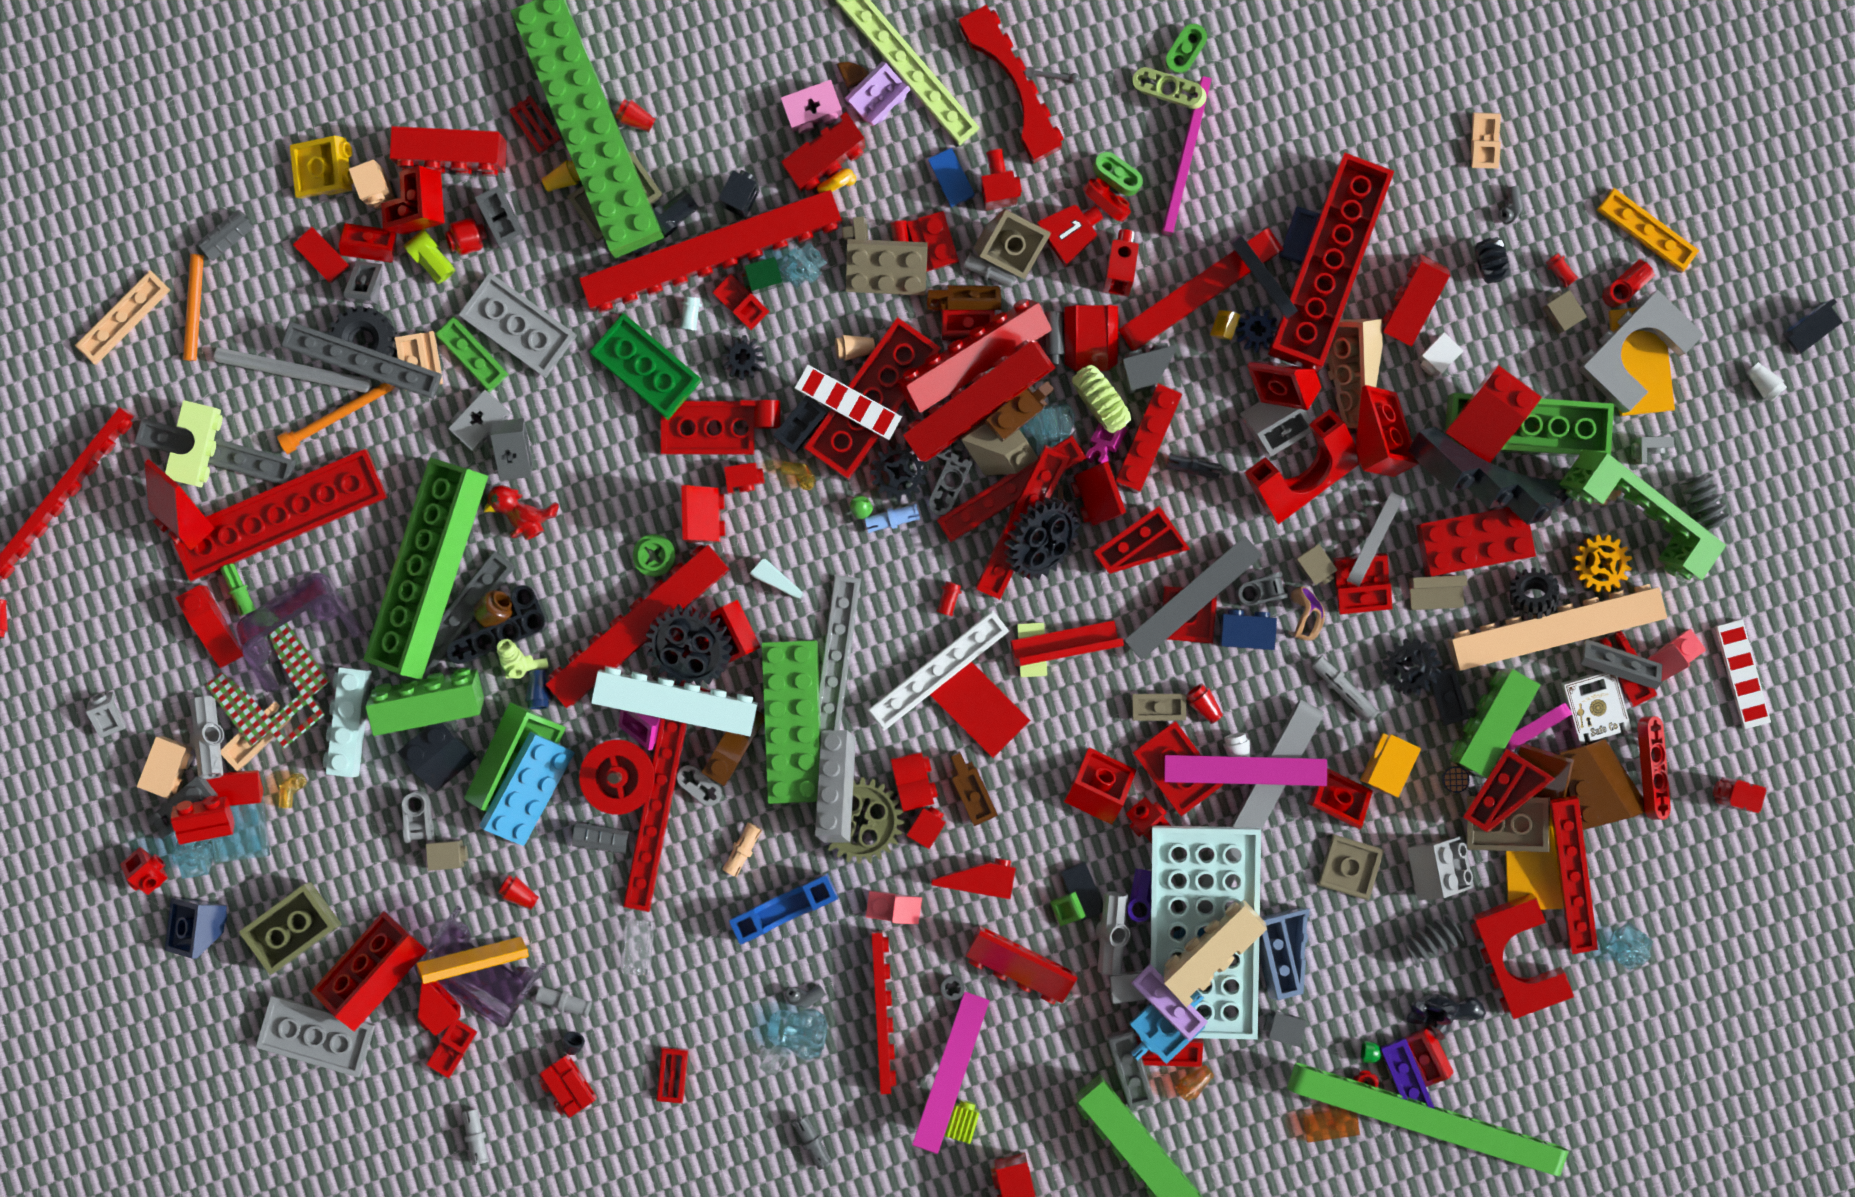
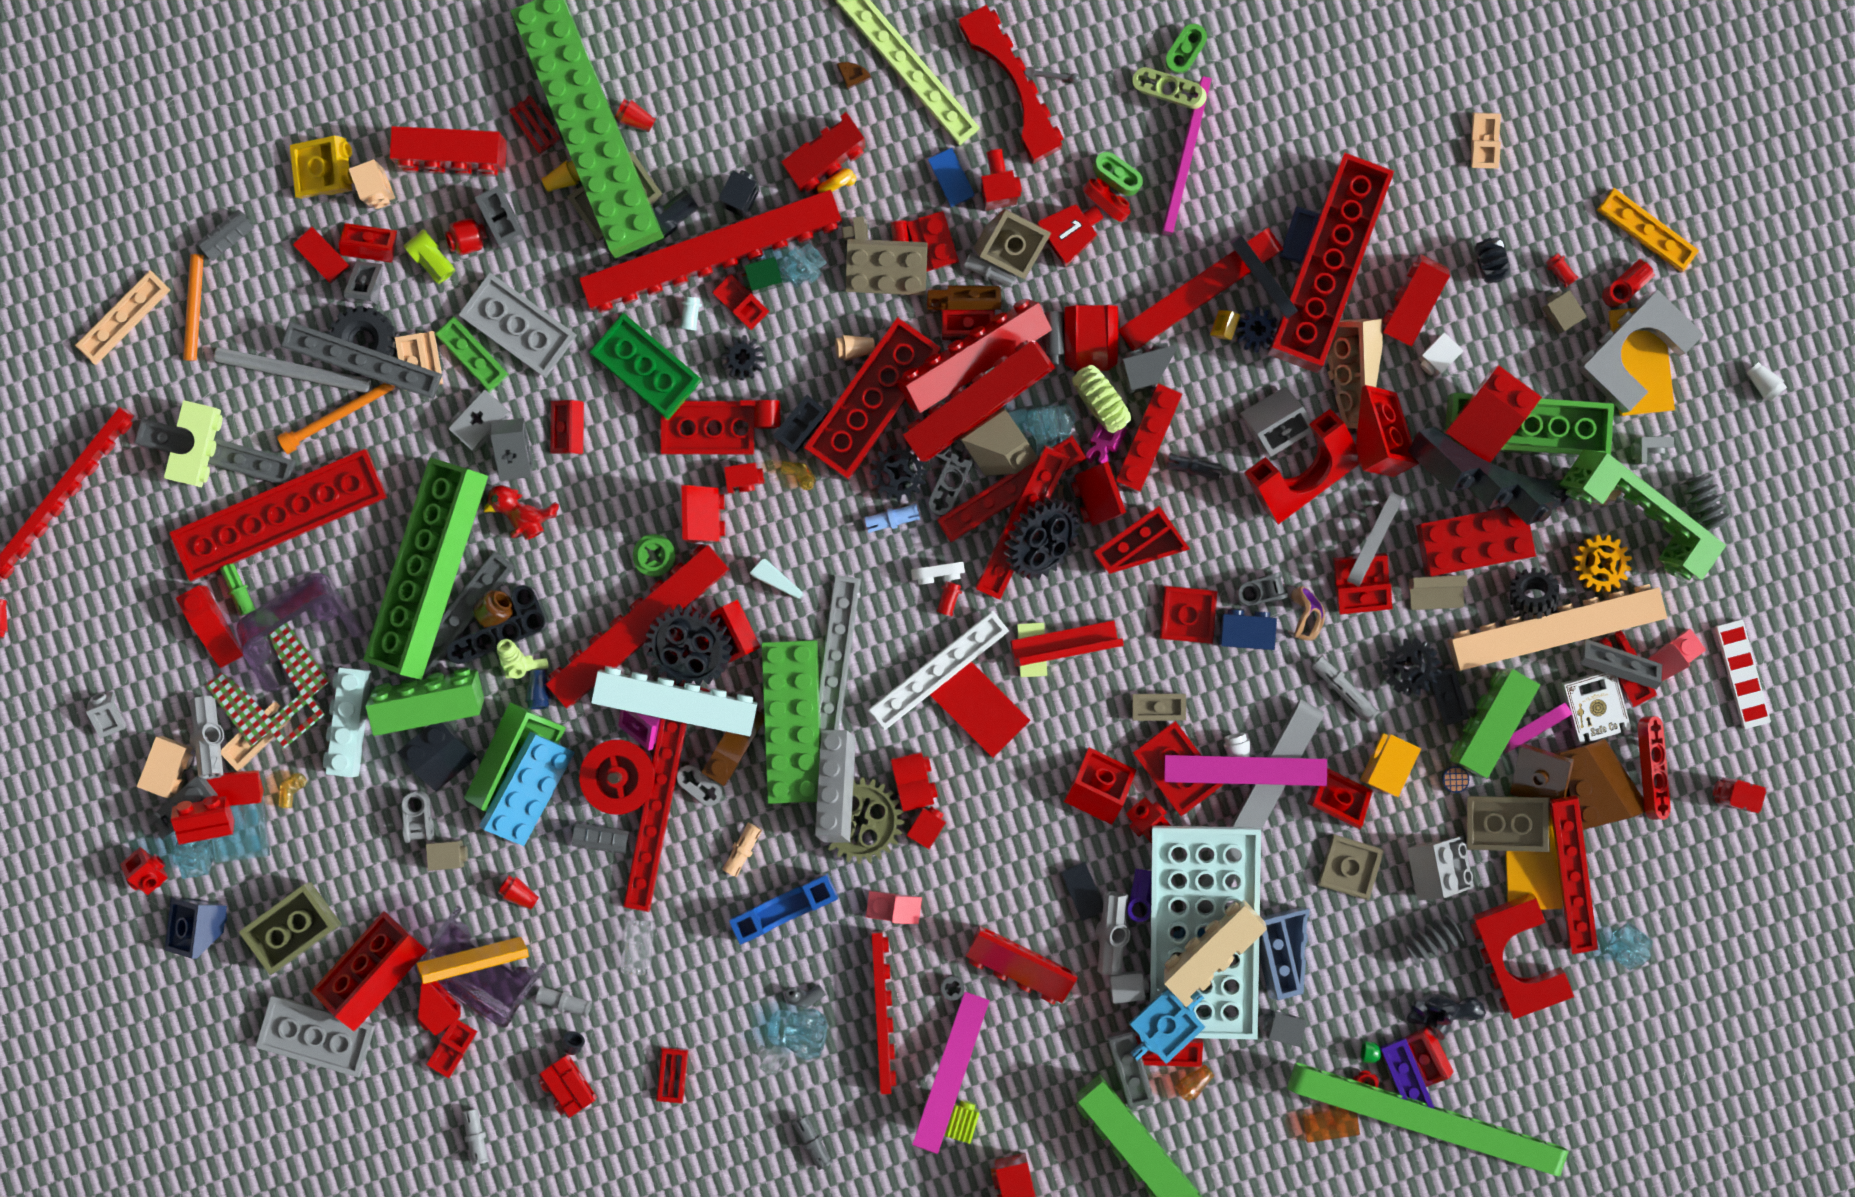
(174, 509): red slope -> none
(419, 202): red brick -> none
(567, 427): none -> red slope
(822, 96): bright pink brick -> none
(848, 402): tile -> none
(861, 507): bright green hinge -> none
(877, 94): lavender bracket -> none
(927, 574): none -> white plate
(972, 790): reddish brown hinge -> none
(985, 878): red slope -> none
(1018, 411): reddish brown hinge -> none
(1067, 908): bright green tile -> none
(1121, 264): red torso -> none
(1184, 1019): lavender tile -> none
(1193, 597): dark grey tile -> none
(1204, 703): red cone -> none
(1285, 384): red slope -> none
(1316, 566): dark tan brick -> none
(1506, 790): red wedge -> none
(1513, 207): dark grey arm -> none
(1812, 327): black panel -> none

